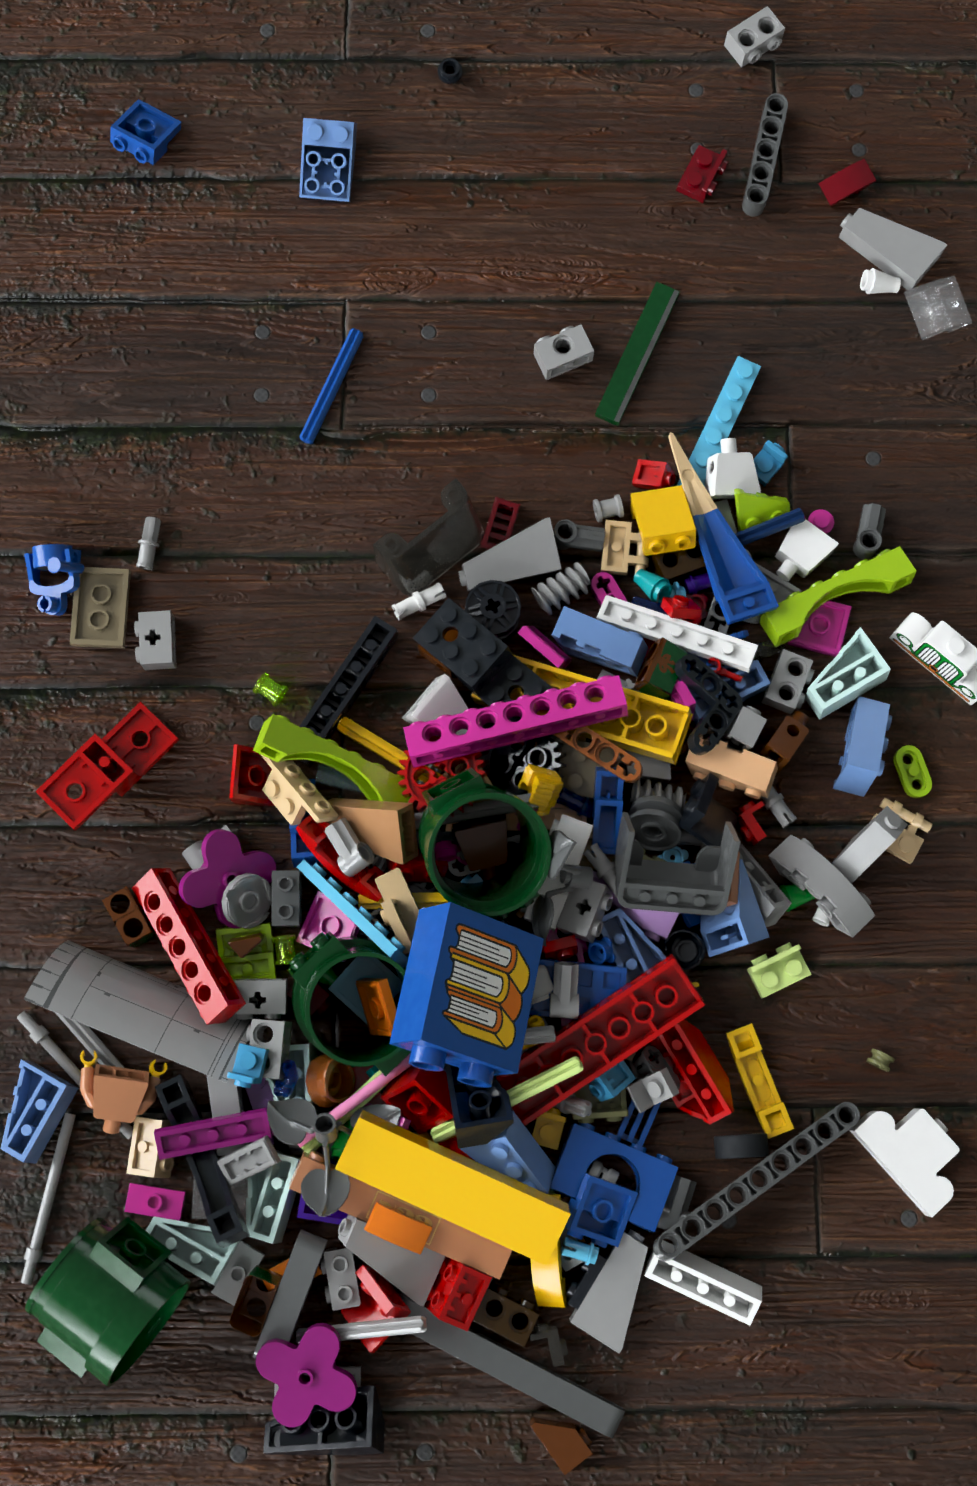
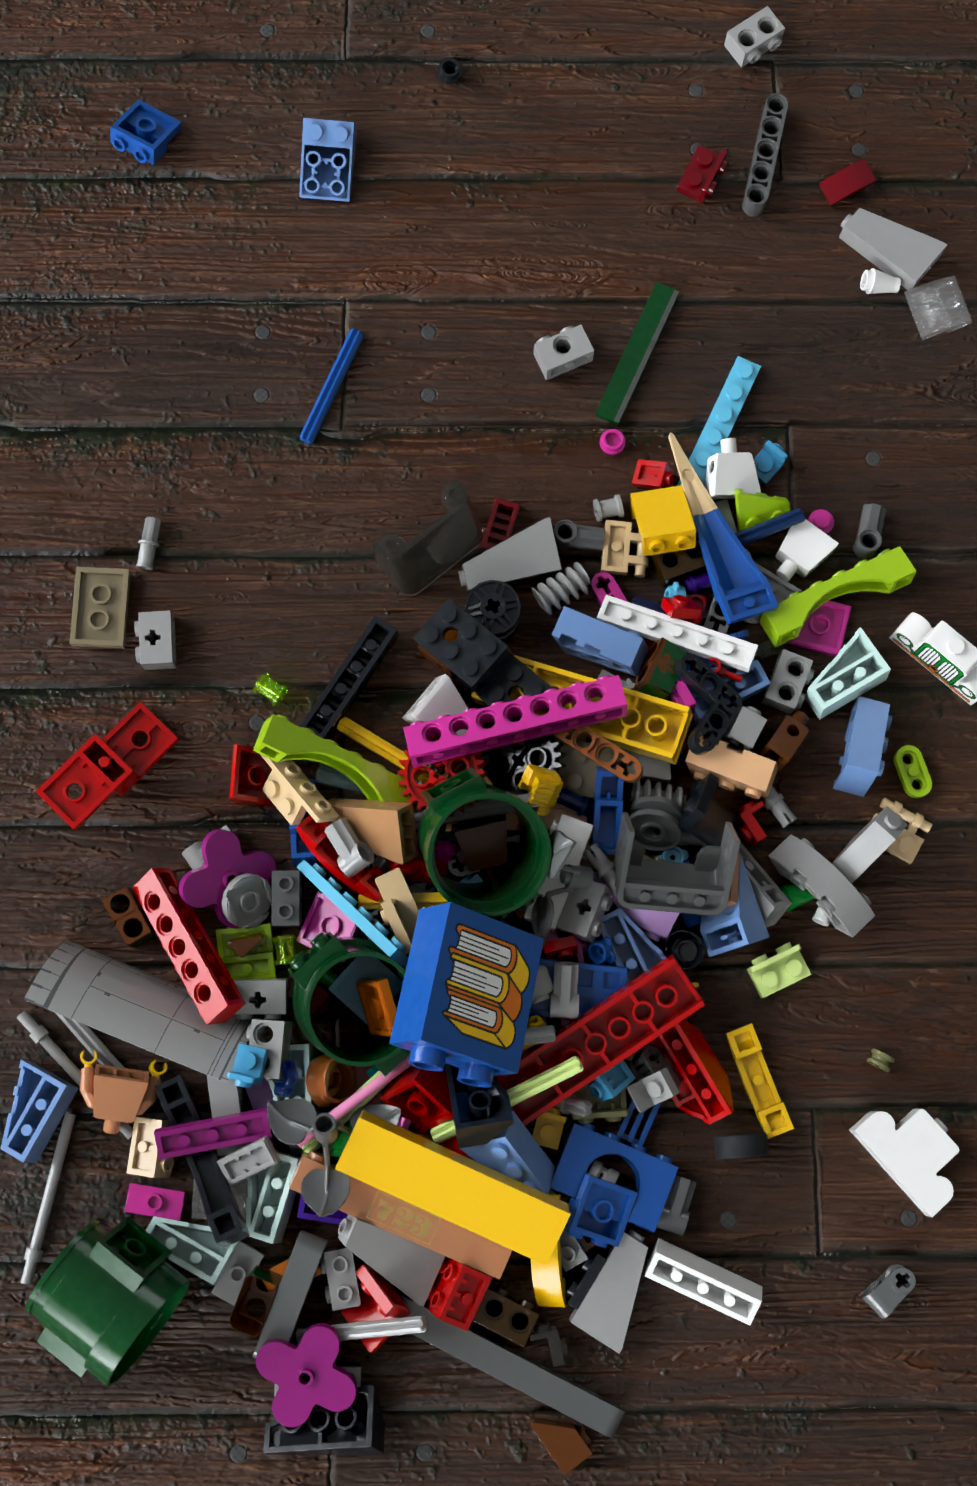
(53, 558): blue piece -> none
(398, 1228): orange slope -> none
(419, 601): white pin -> none
(545, 646): dark pink tile -> none
(581, 1251): medium azure pin -> none
(612, 441): none -> dark pink plate
(653, 585): teal cone -> none
(769, 1174): dark grey beam -> none
(886, 1292): none -> dark grey piece

